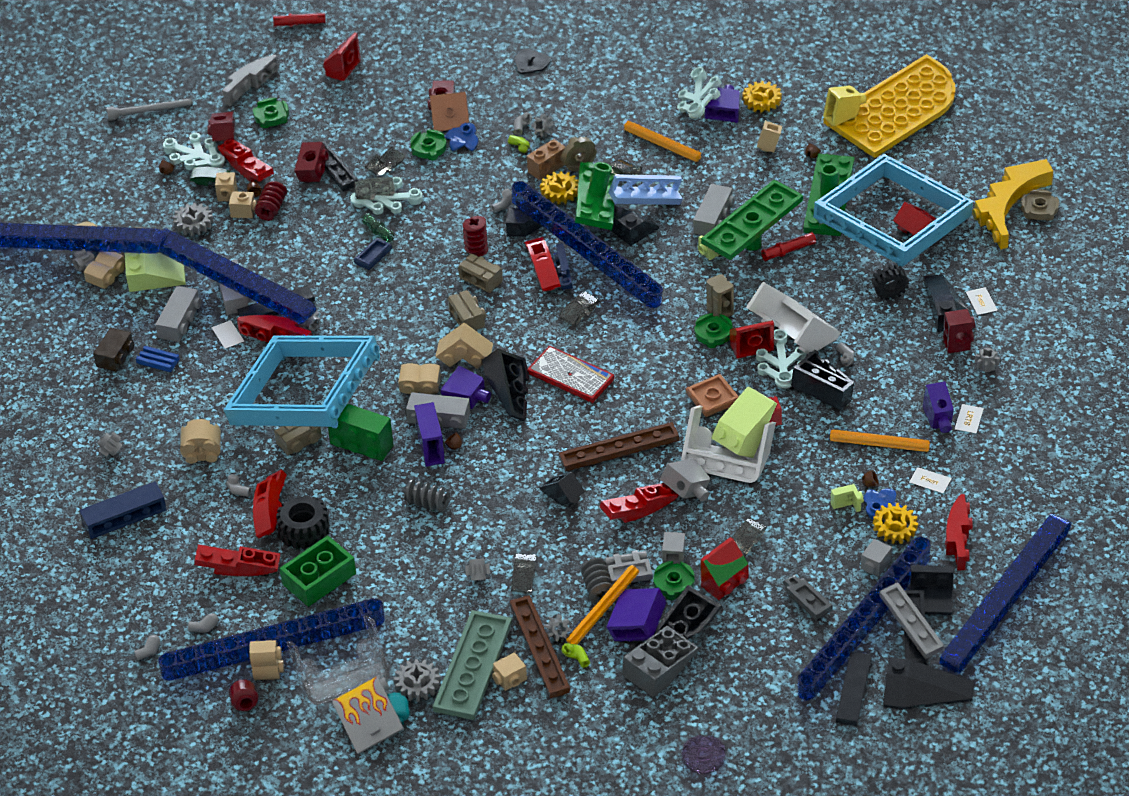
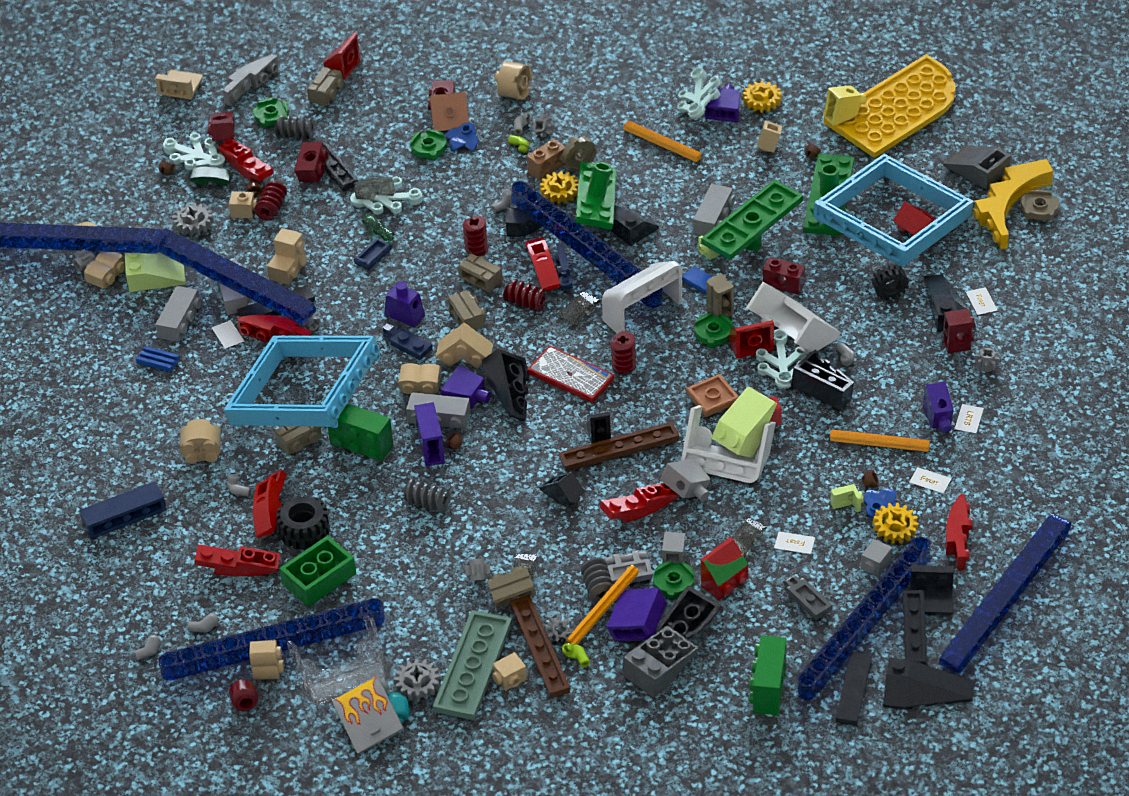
(109, 444): light grey gear -> none
(113, 349): dark brown brick -> none
(114, 113): light grey piece -> none
(178, 84): none -> tan bracket
(225, 185): tan brick -> none
(288, 256): none -> tan brick
(294, 127): none -> dark grey piece
(300, 19): red pin -> none
(325, 86): none -> dark tan brick
(382, 164): clear smoke slope -> none
(404, 305): none -> dark purple torso
(406, 341): none -> dark blue hinge
(511, 586): none -> dark tan brick
(513, 80): none -> tan brick
(524, 296): none -> dark red piece
(531, 61): piece -> none
(599, 427): none -> black slope
(623, 352): none -> dark red piece
(624, 167): clear smoke slope -> none
(639, 286): none -> white windscreen
(643, 193): light blue fence -> none
(696, 278): none -> blue tile
(703, 754): clear purple tile -> none
(769, 675): none -> green brick
(781, 249): red pin -> none
(784, 275): none -> dark red brick
(794, 542): none -> white sticker
(911, 620): light grey plate -> none
(980, 164): none -> dark grey slope

